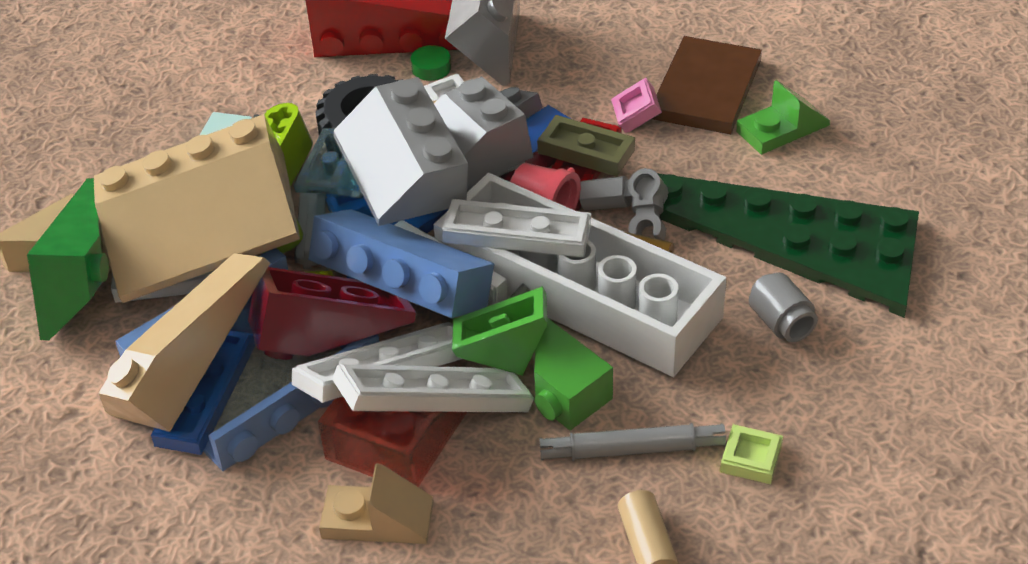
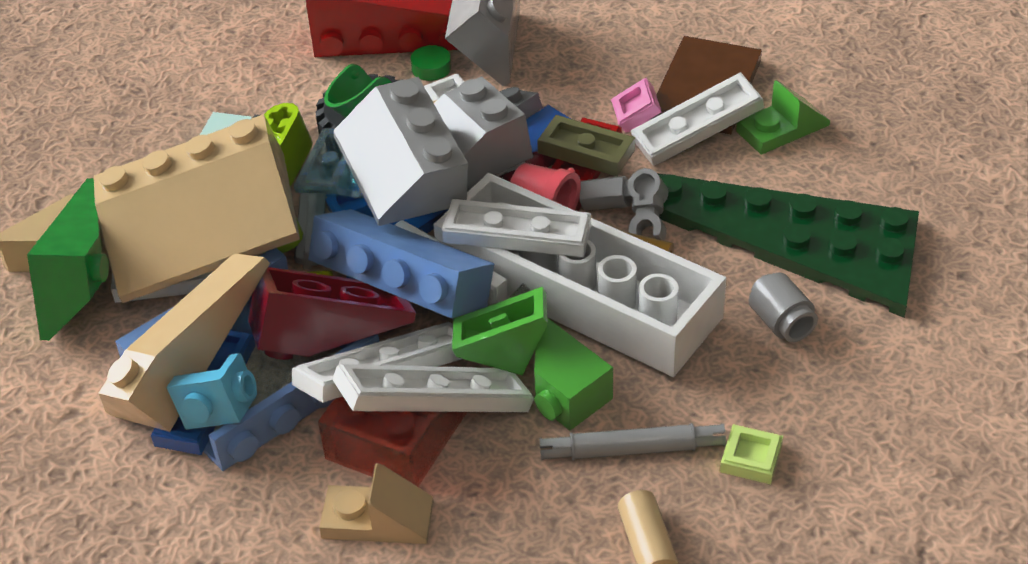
(214, 395): none -> medium azure bracket
(350, 89): none -> green helmet
(697, 119): none -> white tile

